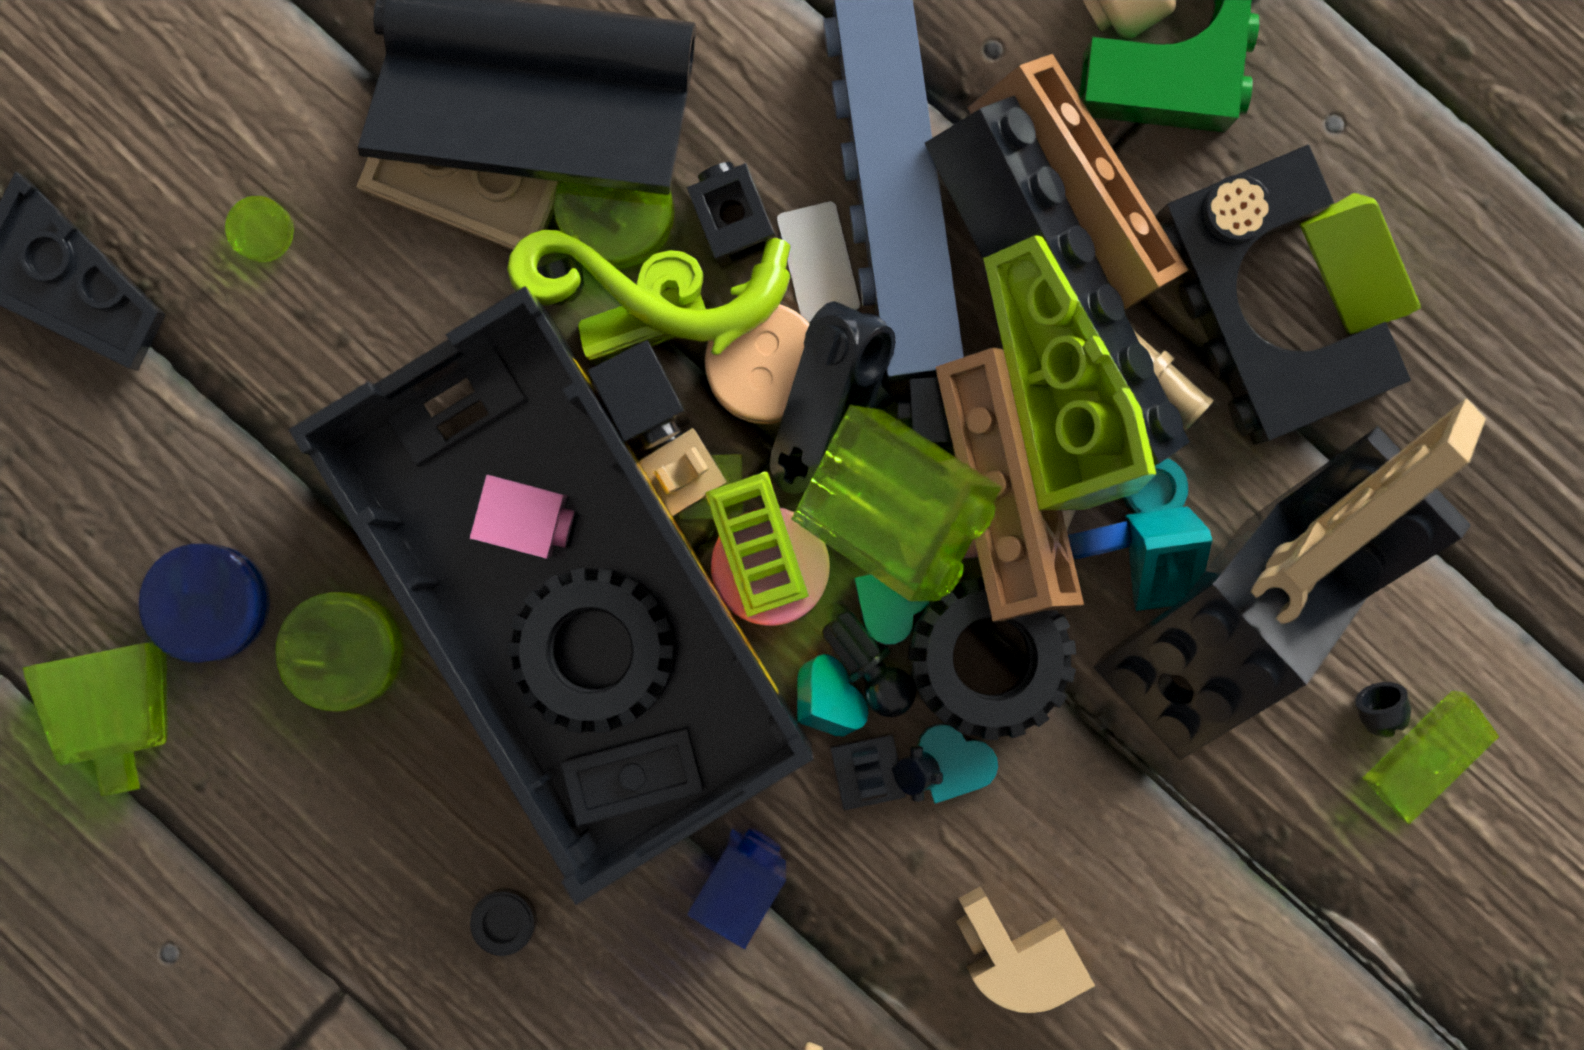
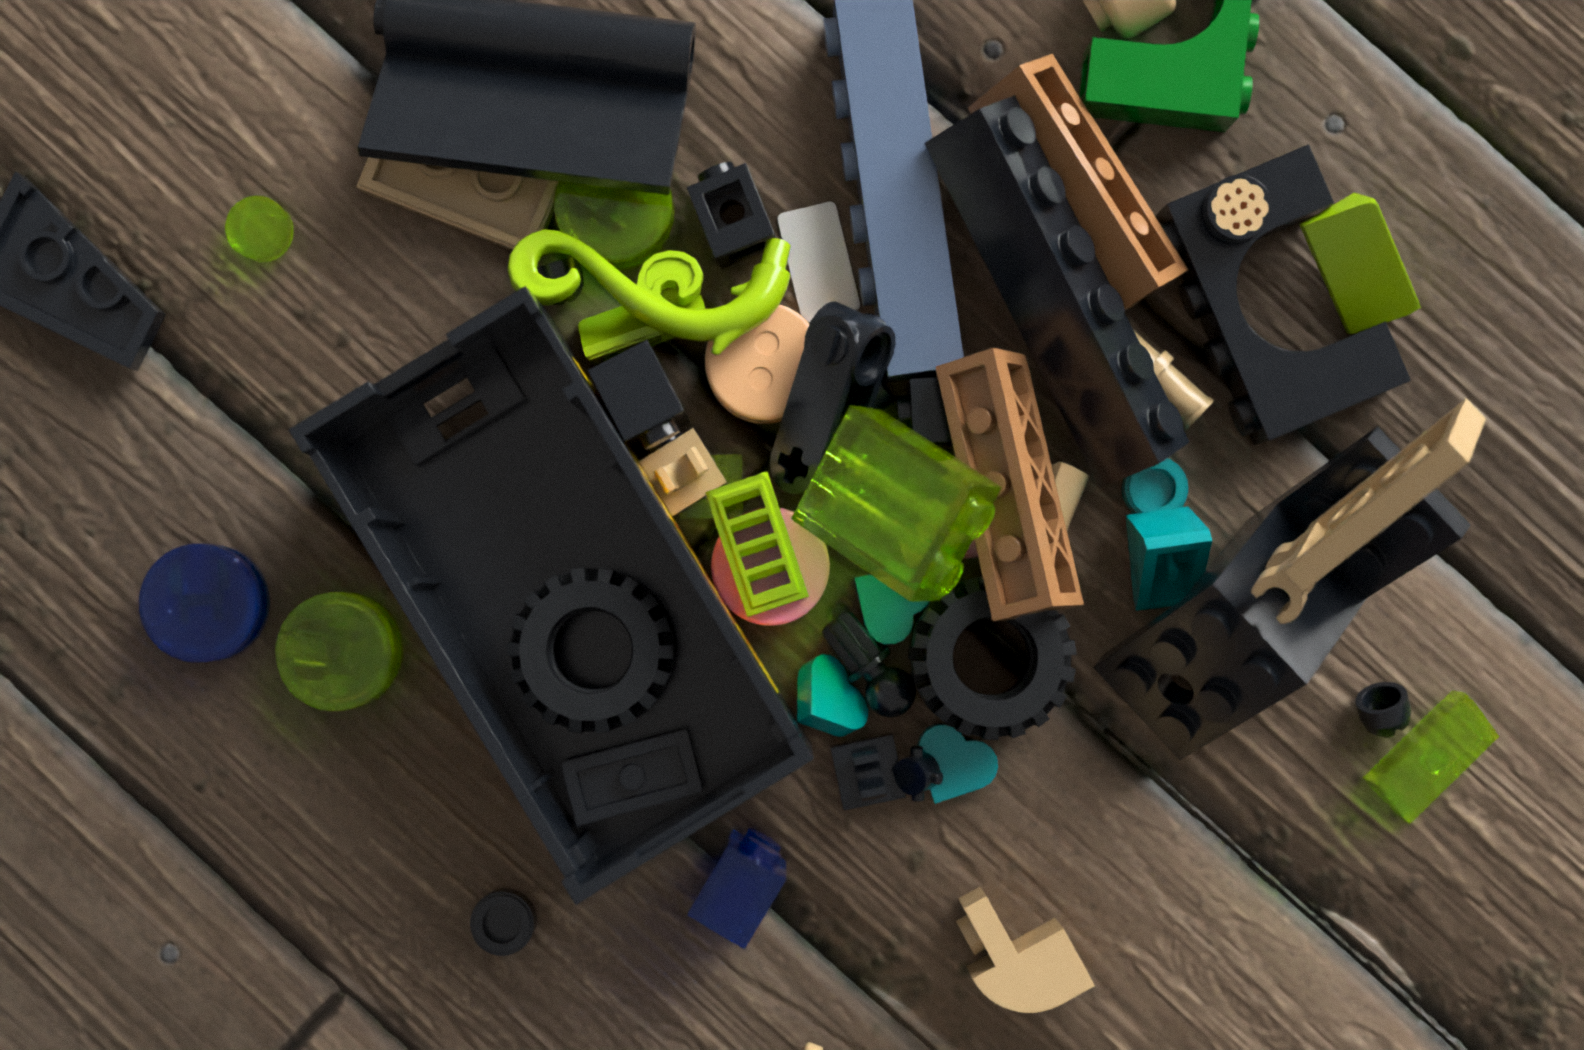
(103, 709): clear neon green torso -> none
(522, 517): bright pink brick -> none
(1071, 400): lime wedge -> none
(1100, 540): blue tile -> none

